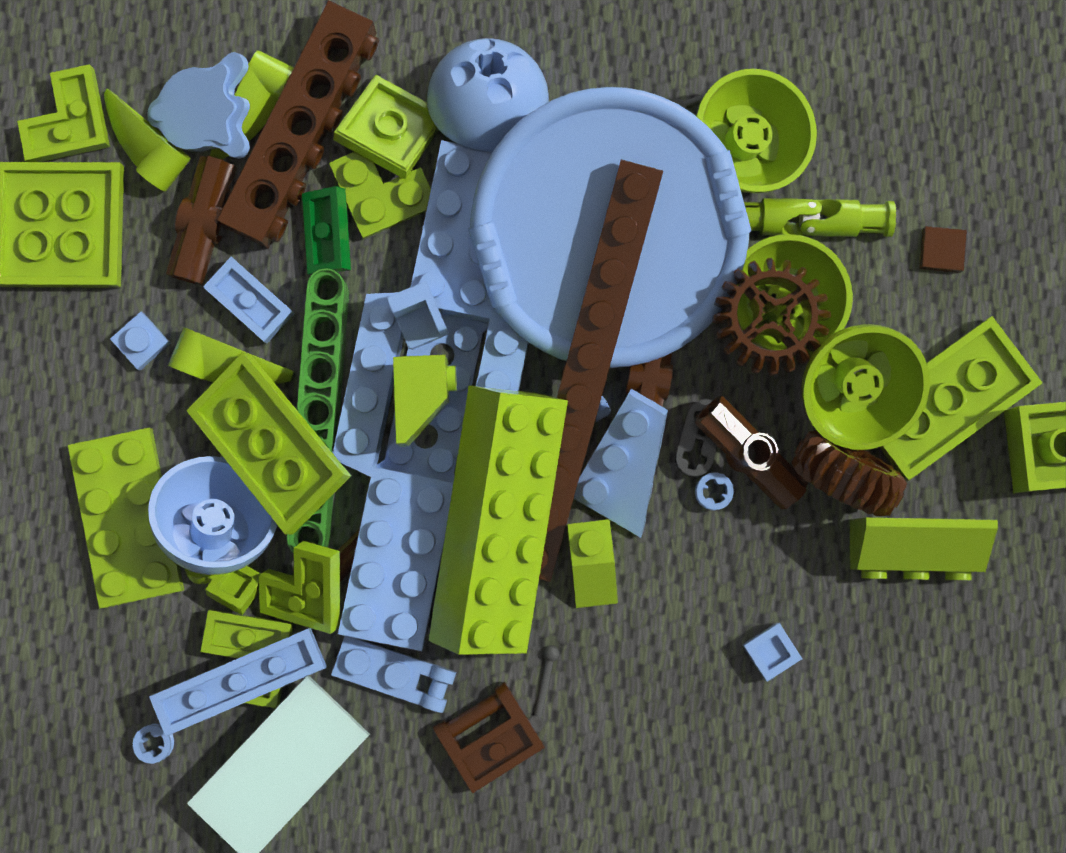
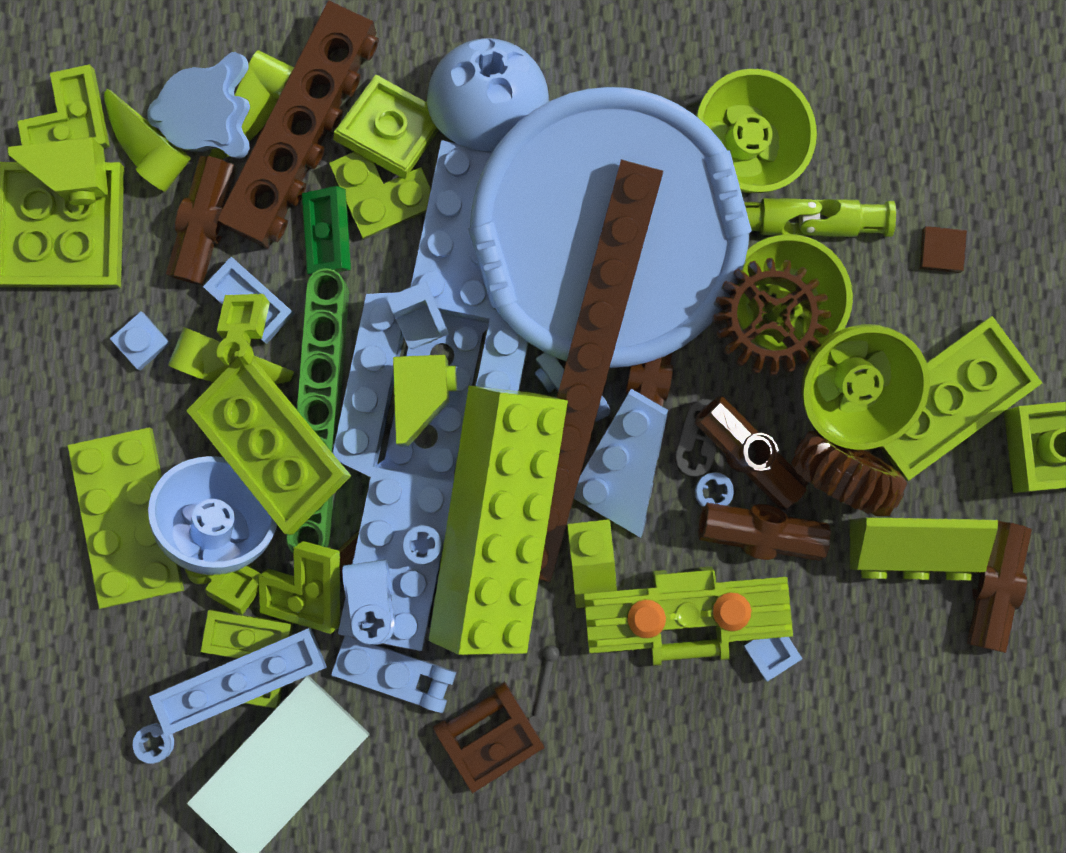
(68, 167): none -> lime slope
(240, 321): none -> lime plate
(367, 592): none -> light blue piece
(413, 535): none -> light blue bush
(550, 371): none -> light blue plate
(688, 600): none -> lime piece
(764, 531): none -> reddish brown piece
(1000, 588): none -> reddish brown piece

